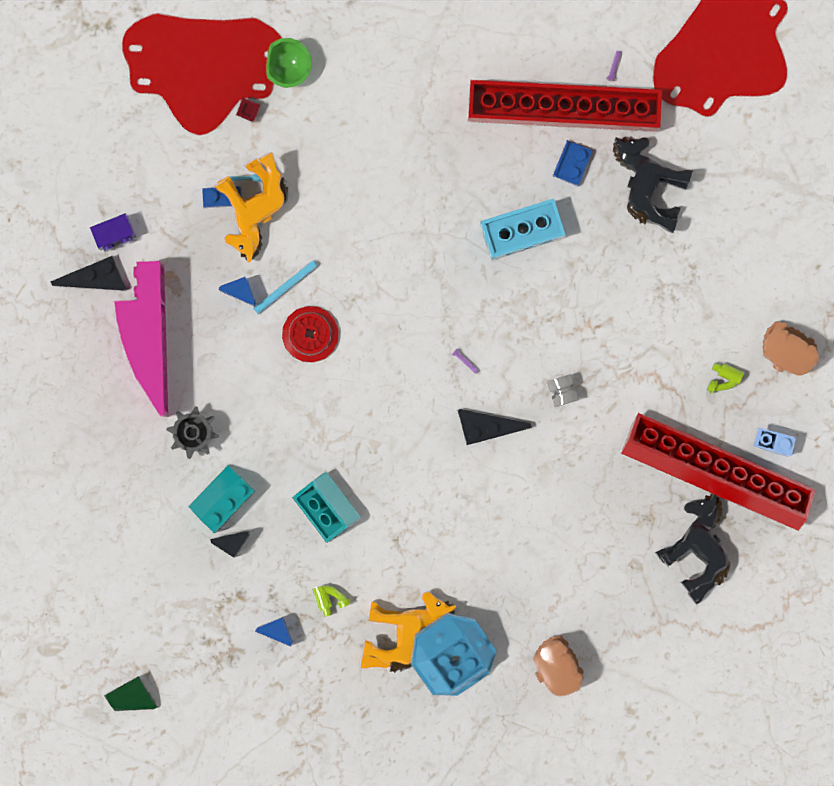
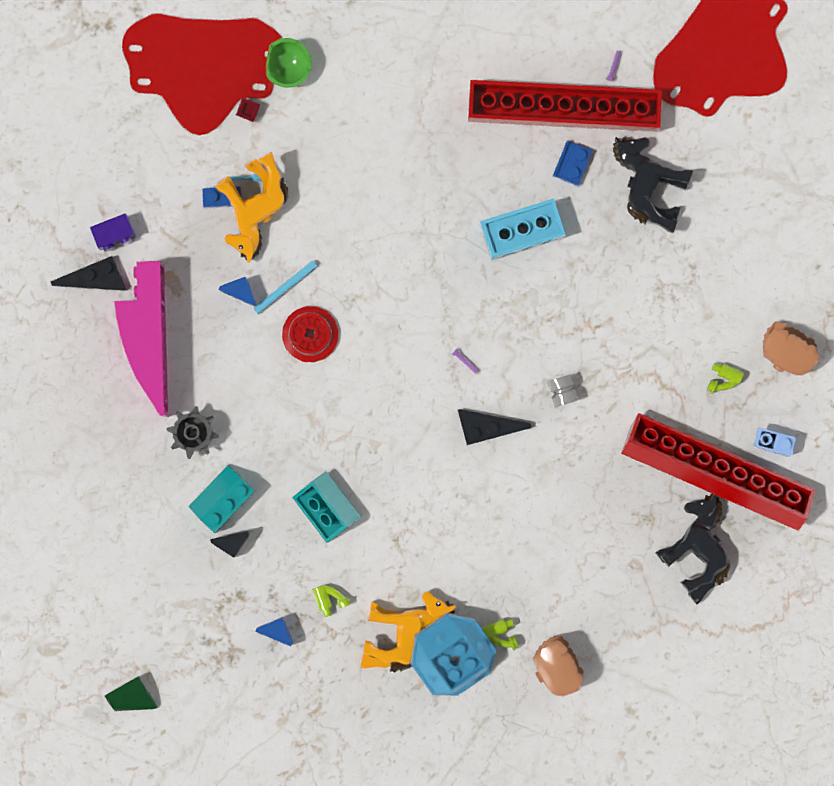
(498, 628): none -> lime plant

